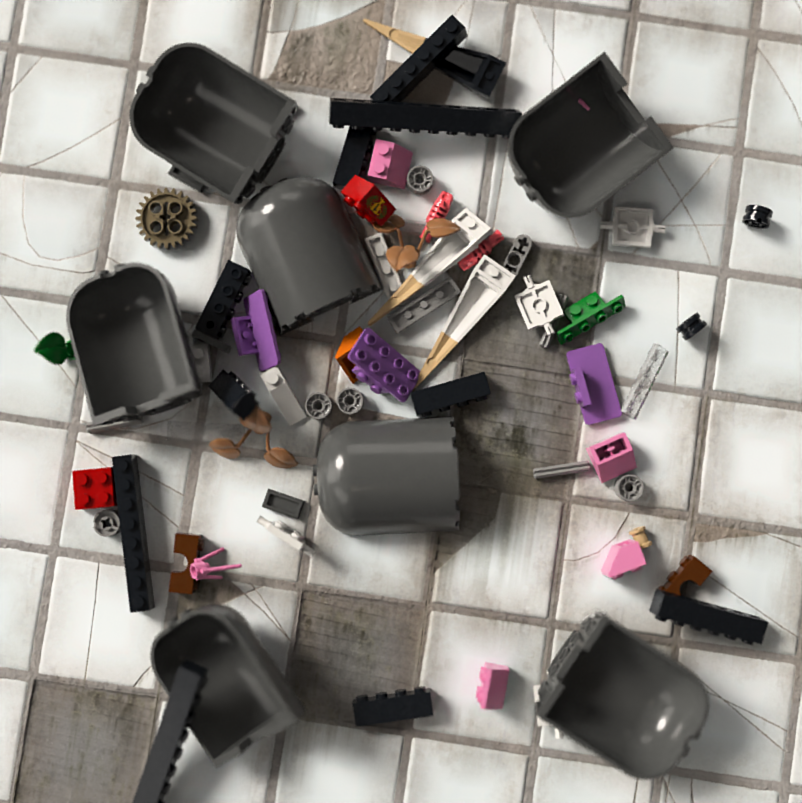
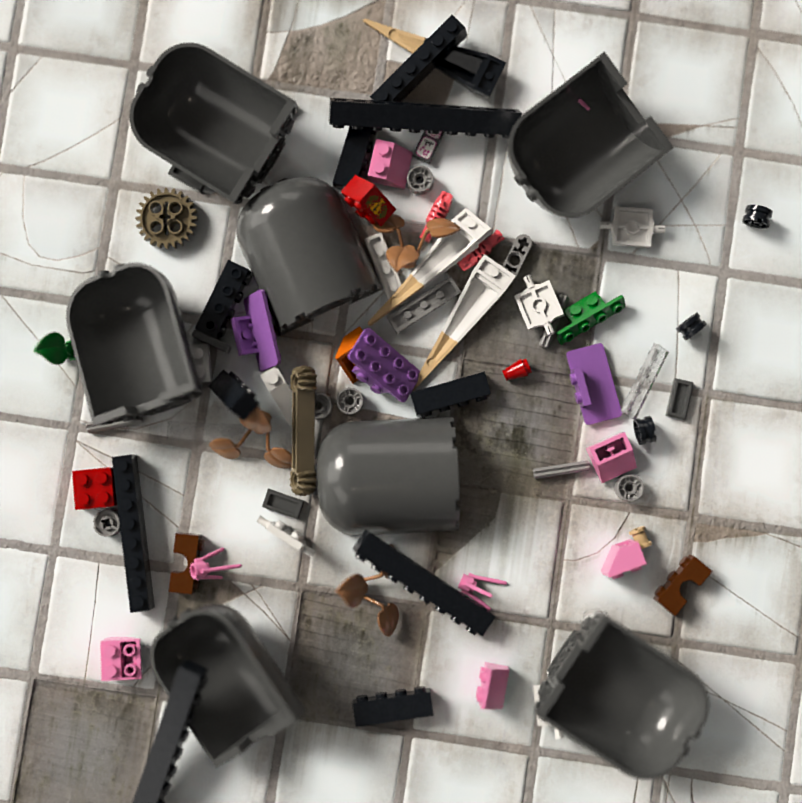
(120, 658): none -> bright pink slope
(303, 430): none -> dark tan arm
(353, 592): none -> medium nougat plant
(423, 582): none -> black brick
(427, 146): none -> tile
(468, 585): none -> bright pink plant
(517, 370): none -> red cone
(644, 430): none -> black wheel
(679, 398): none -> dark grey tile
(708, 616): black brick -> none

